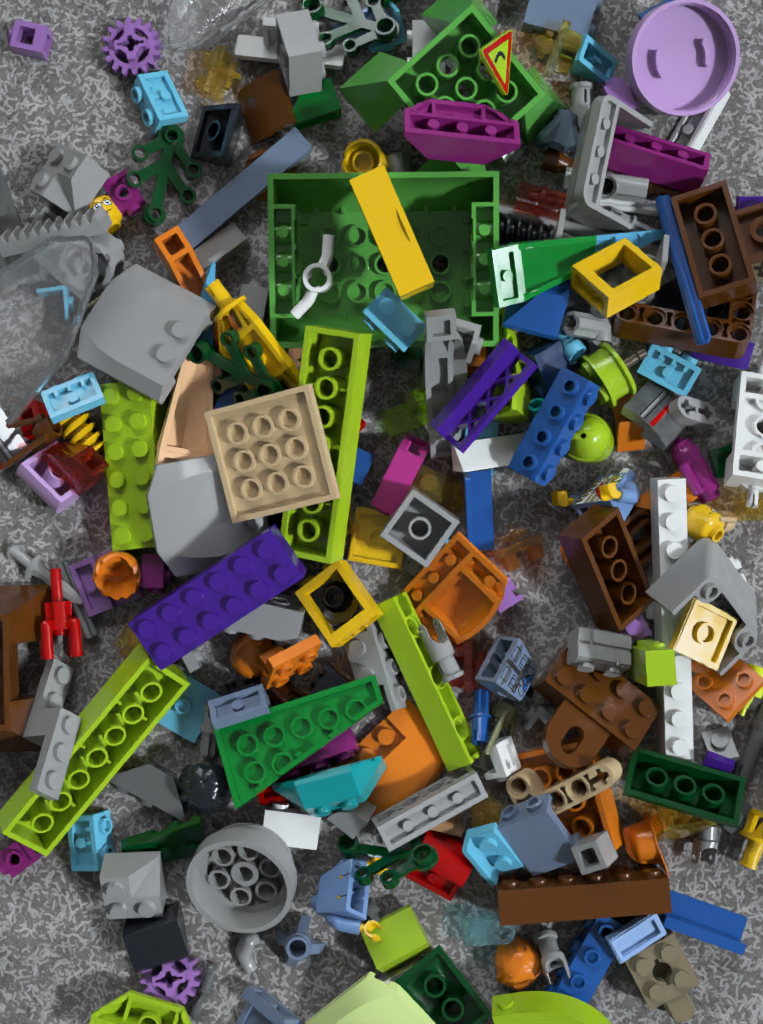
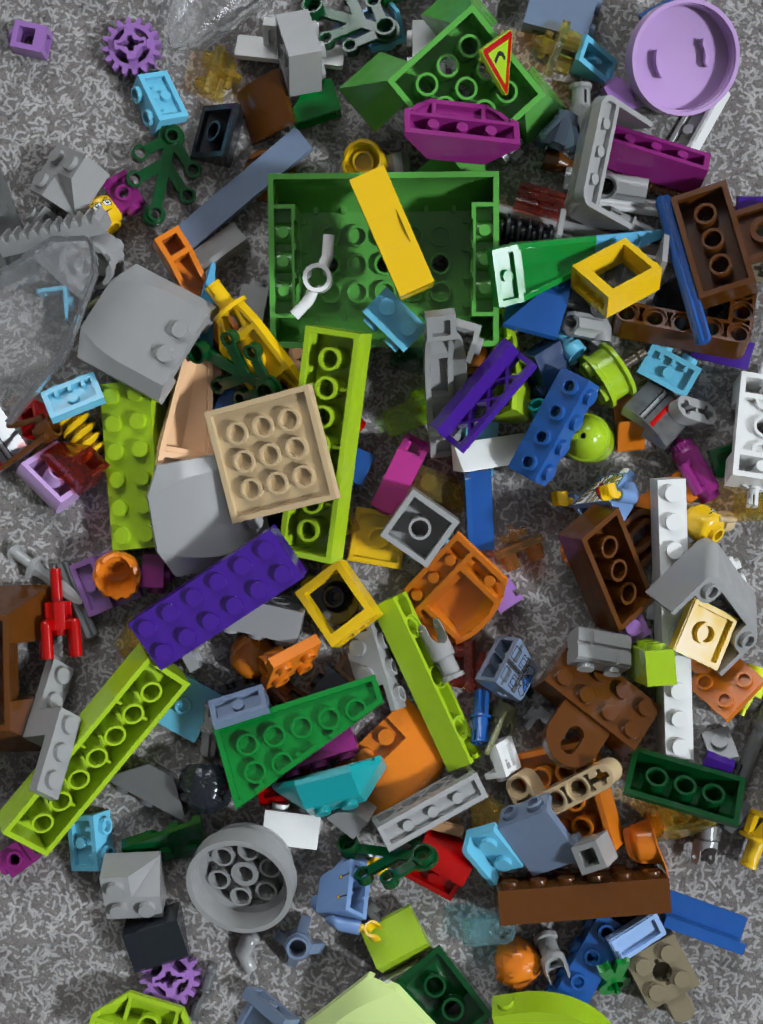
(615, 978): none -> green piece

